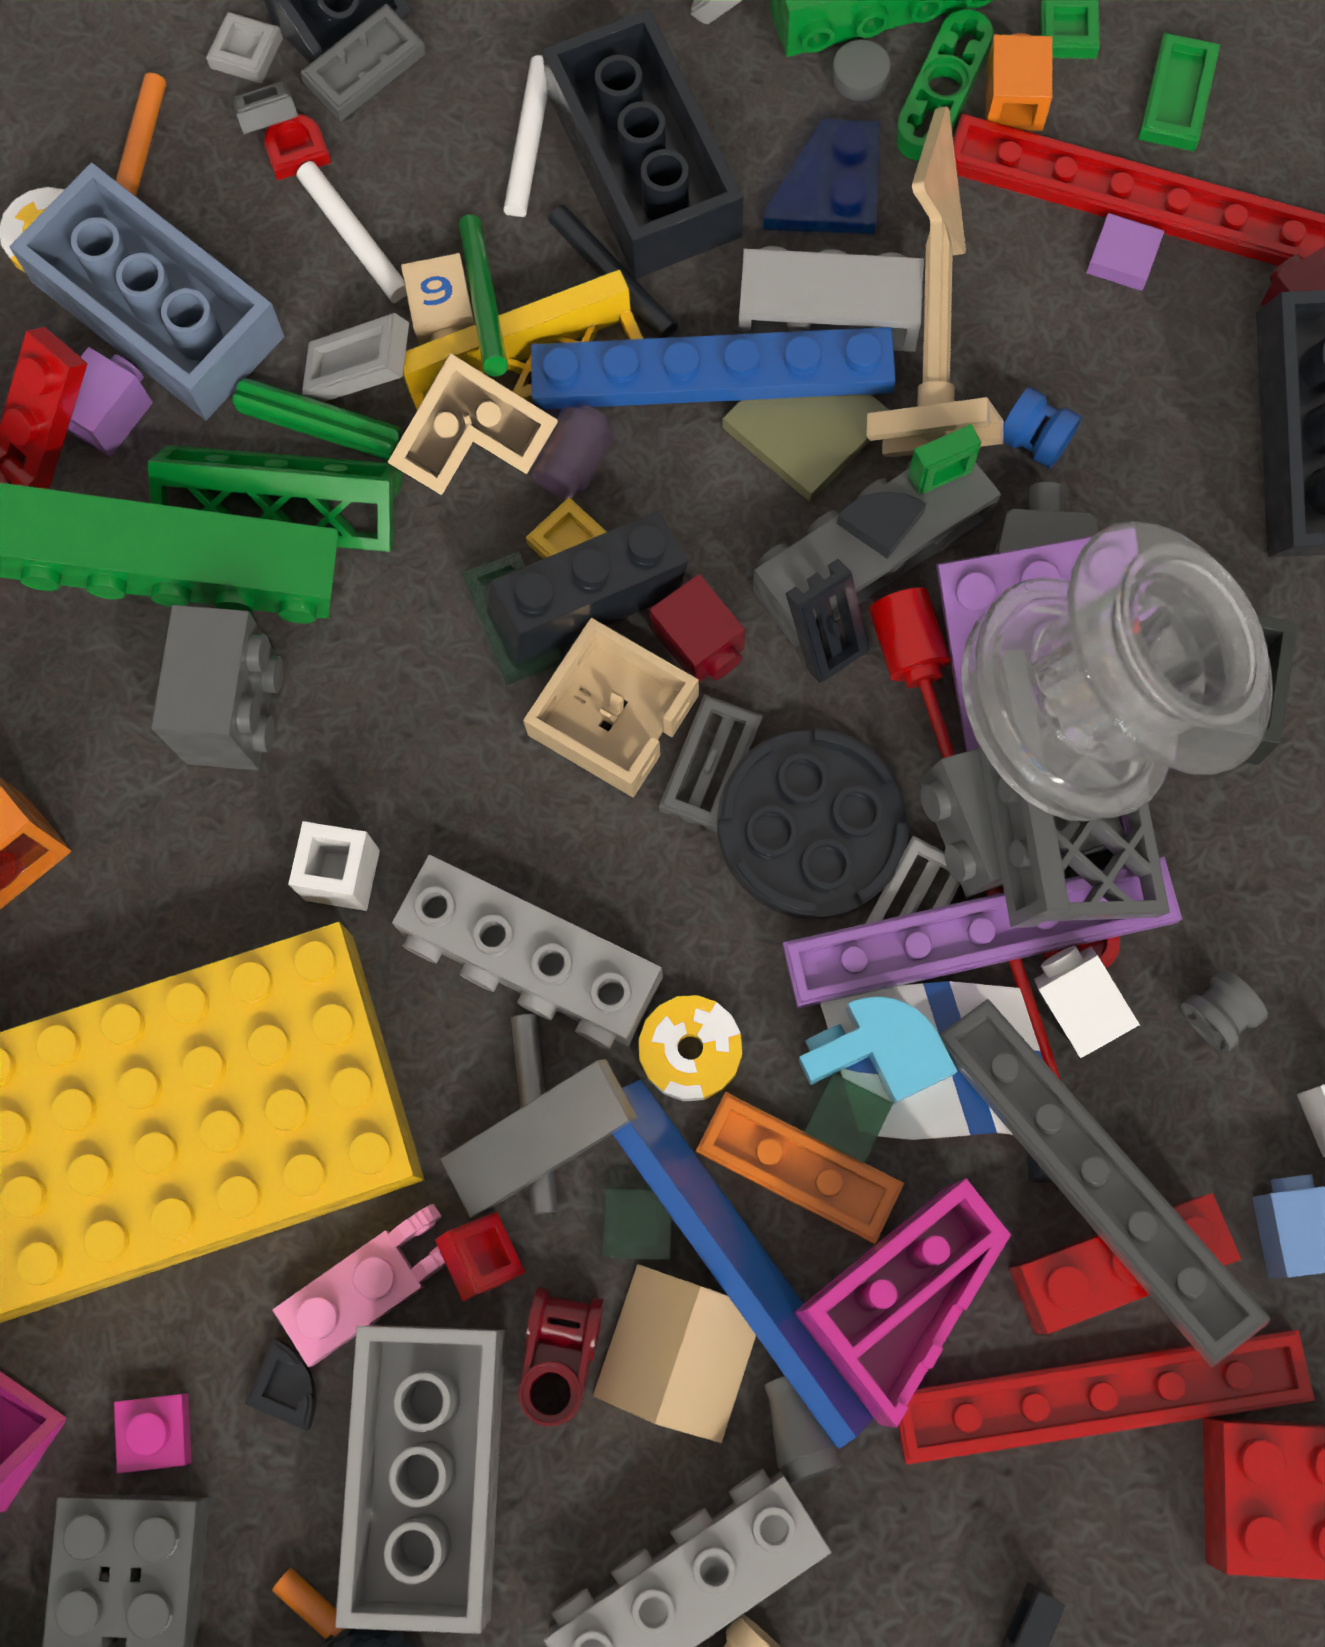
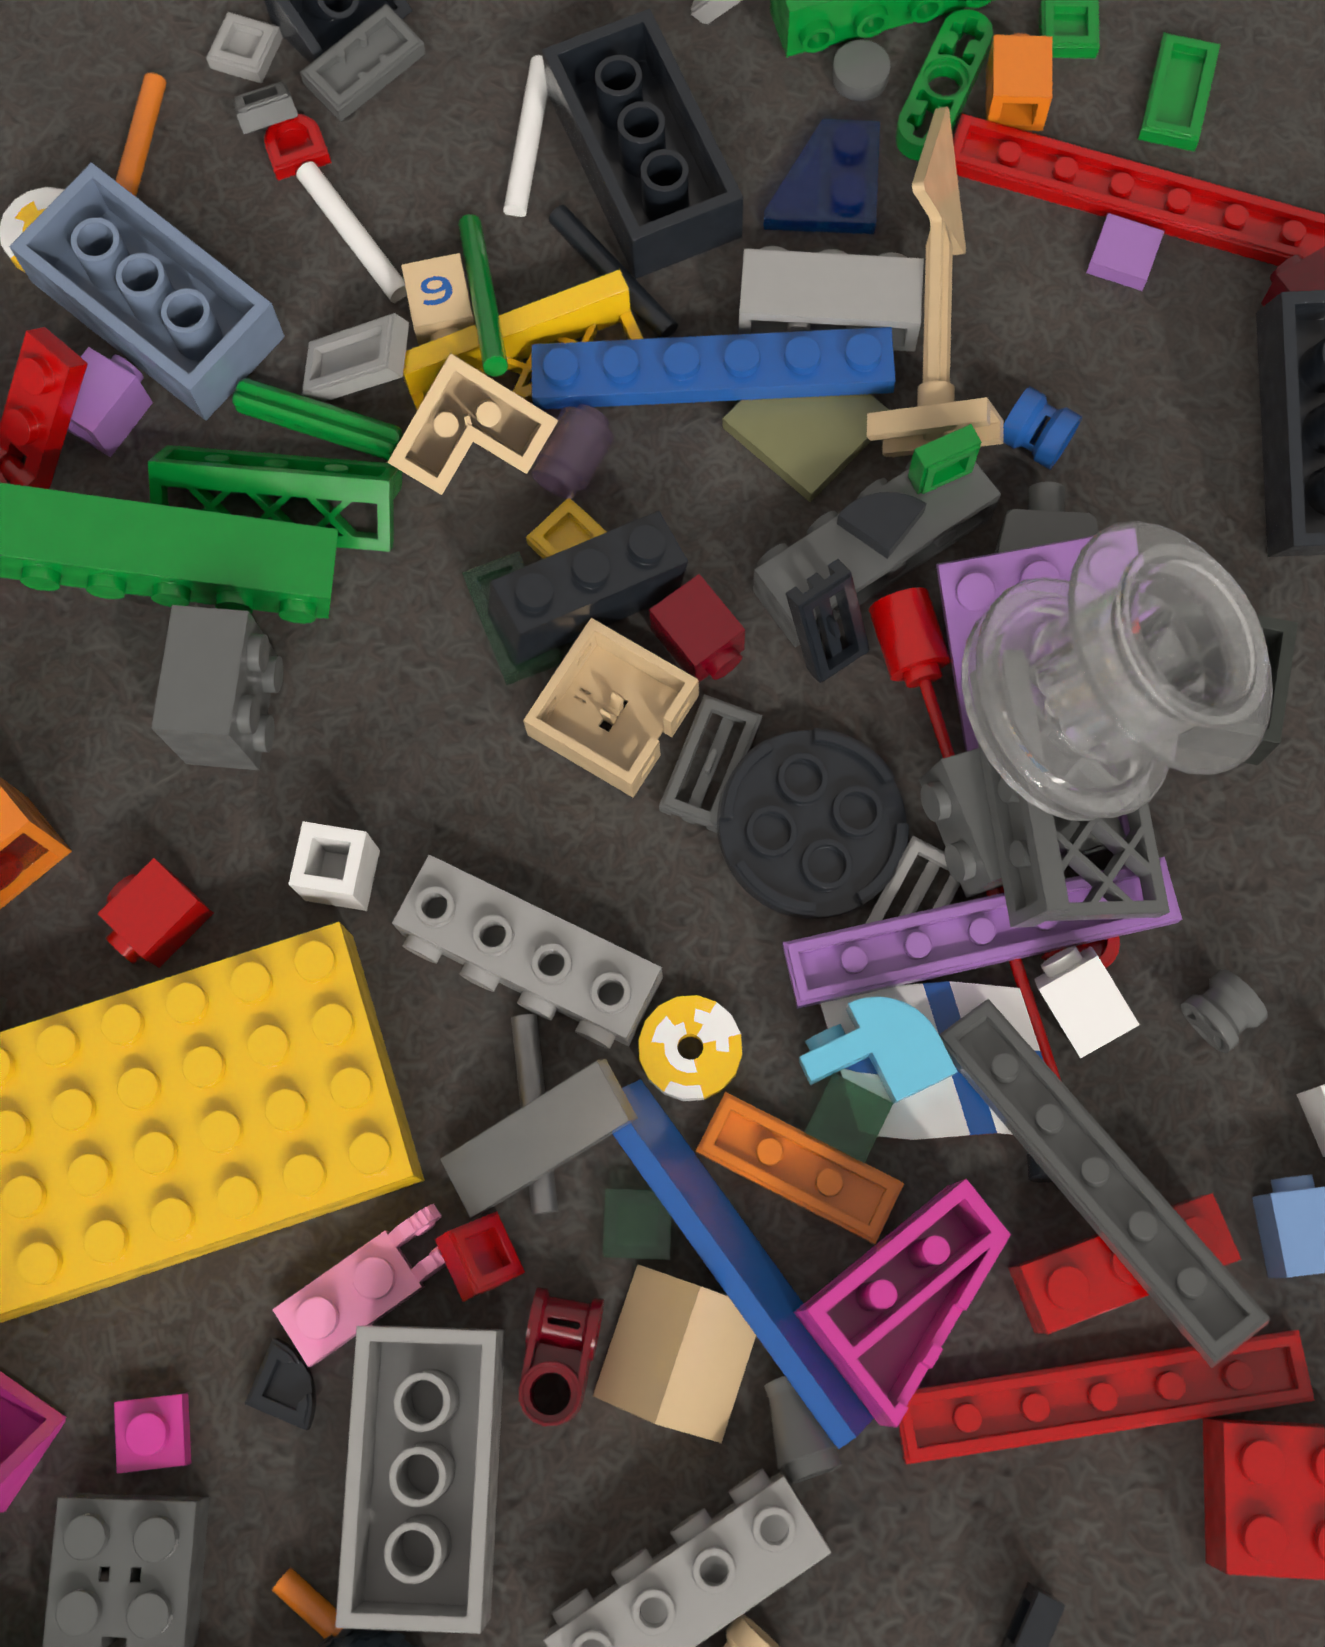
(152, 914): none -> red brick

